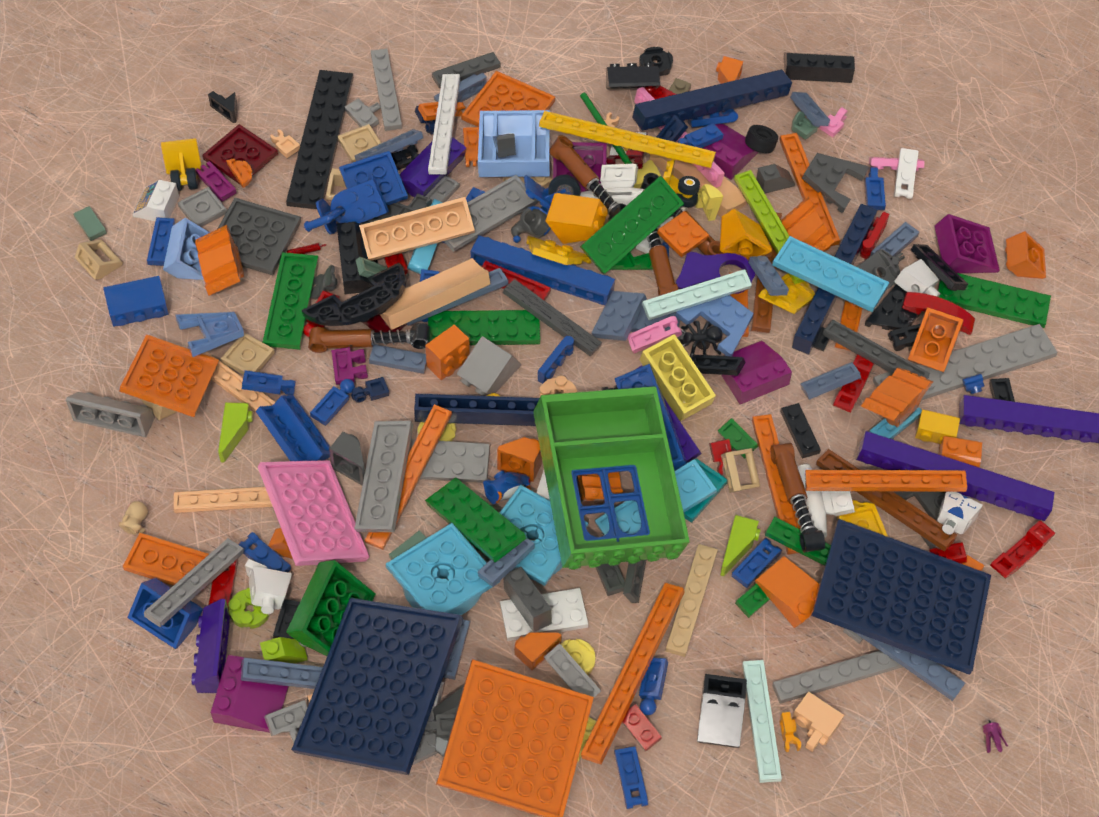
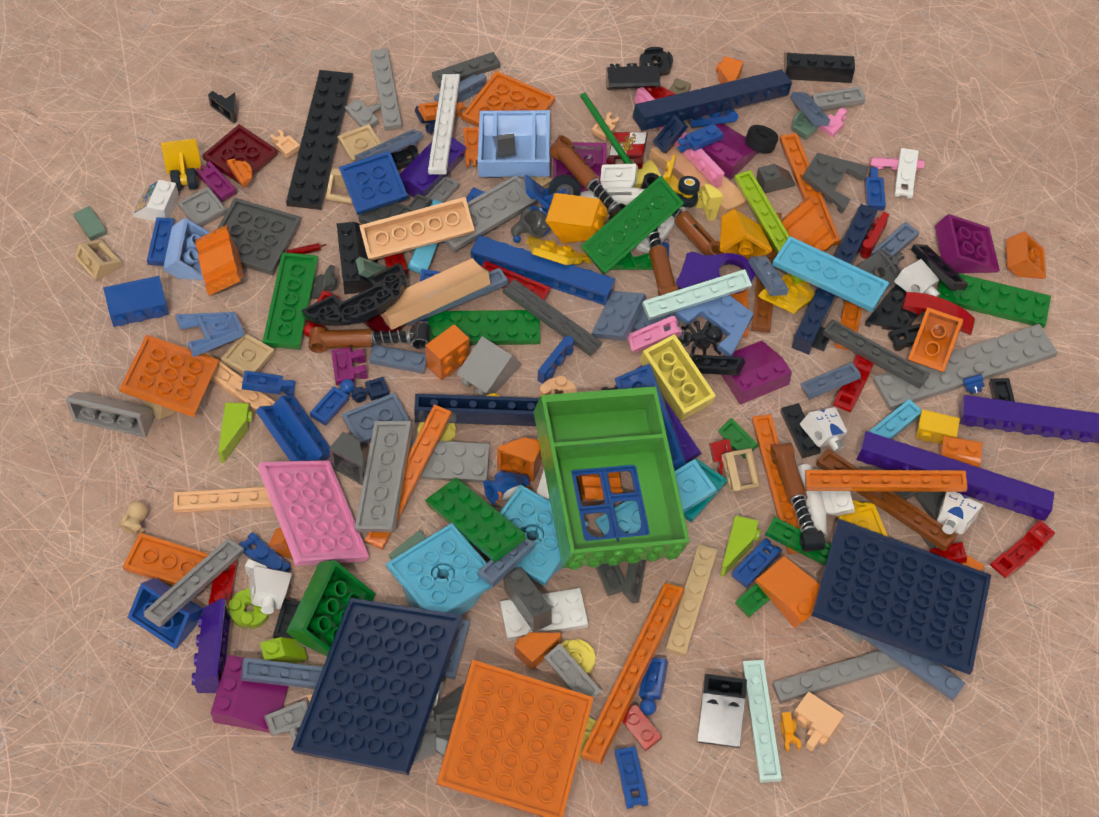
(357, 202): blue plate -> none
(361, 419): none -> sand blue plate
(627, 139): yellow plate -> none
(682, 234): orange plate -> none
(825, 428): none -> white torso
(839, 98): none -> light grey plate
(898, 396): orange slope -> none
(993, 730): flat silver piece -> none

